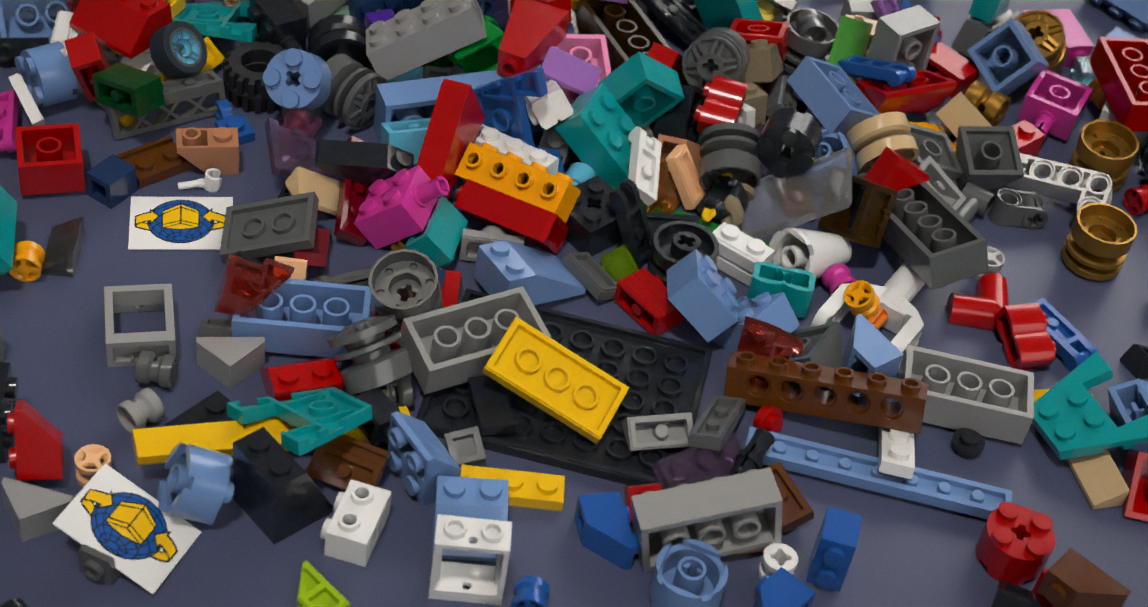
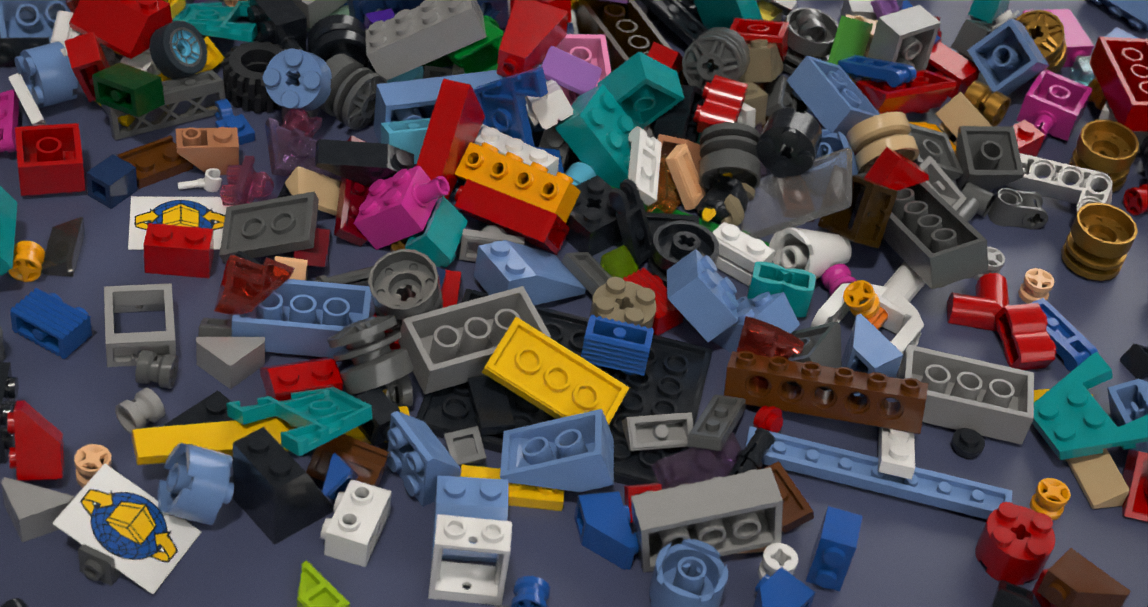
(51, 322): none -> blue brick
(178, 250): none -> red brick
(245, 184): none -> clear pink hips
(337, 477): none -> blue slope
(561, 453): none -> medium blue slope
(617, 345): none -> blue brick
(624, 302): none -> dark tan brick
(1036, 285): none -> light nougat wheel
(1050, 498): none -> light orange wheel

